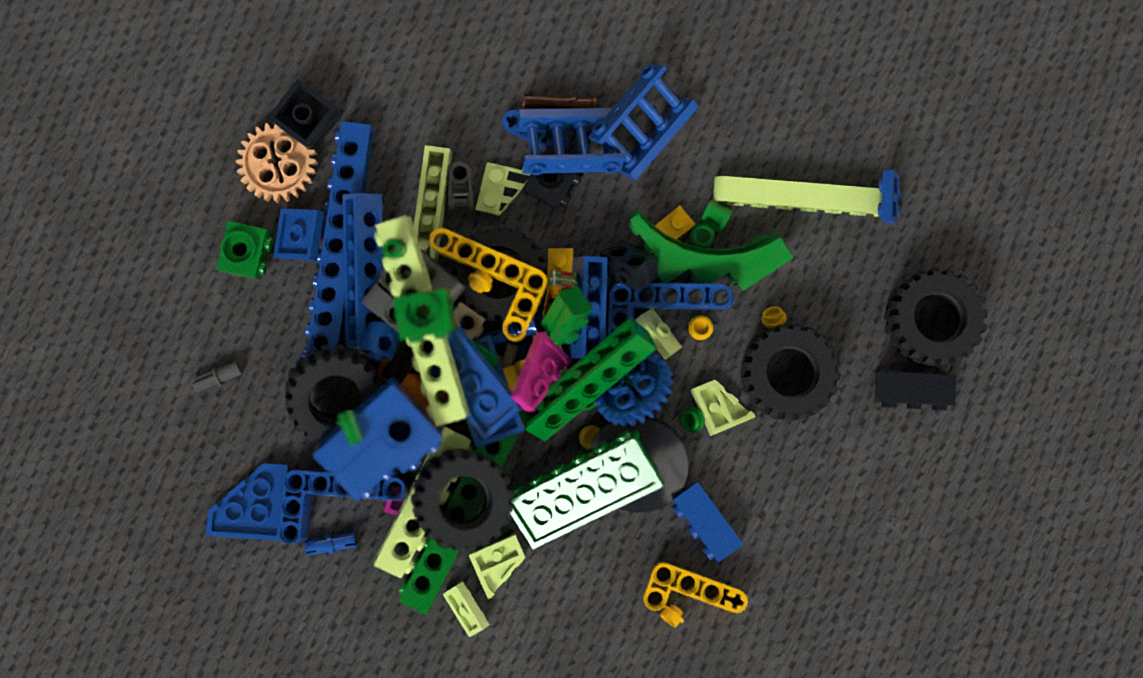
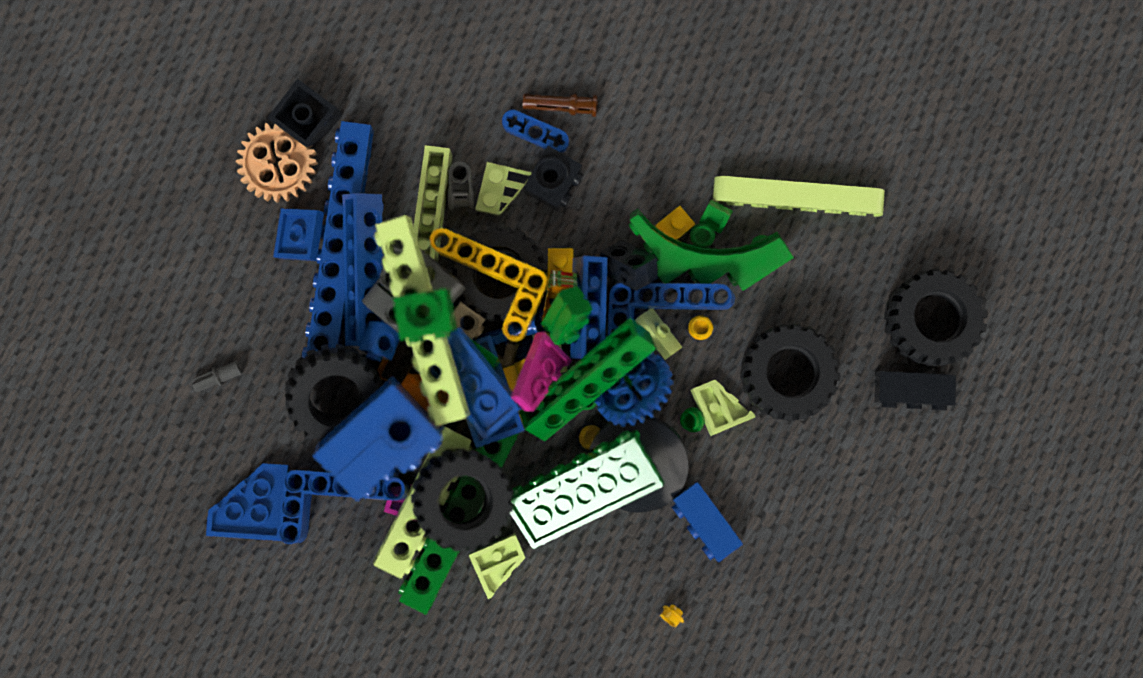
(253, 262): green brick -> none
(330, 543): blue pin -> none
(351, 427): green pin -> none
(389, 245): green pin -> none
(466, 609): yellowish green plate -> none
(480, 281): yellow plate -> none
(561, 120): blue fence -> none
(664, 129): blue fence -> none
(696, 591): yellow beam -> none
(773, 317): yellow plate -> none
(889, 187): blue hinge -> none

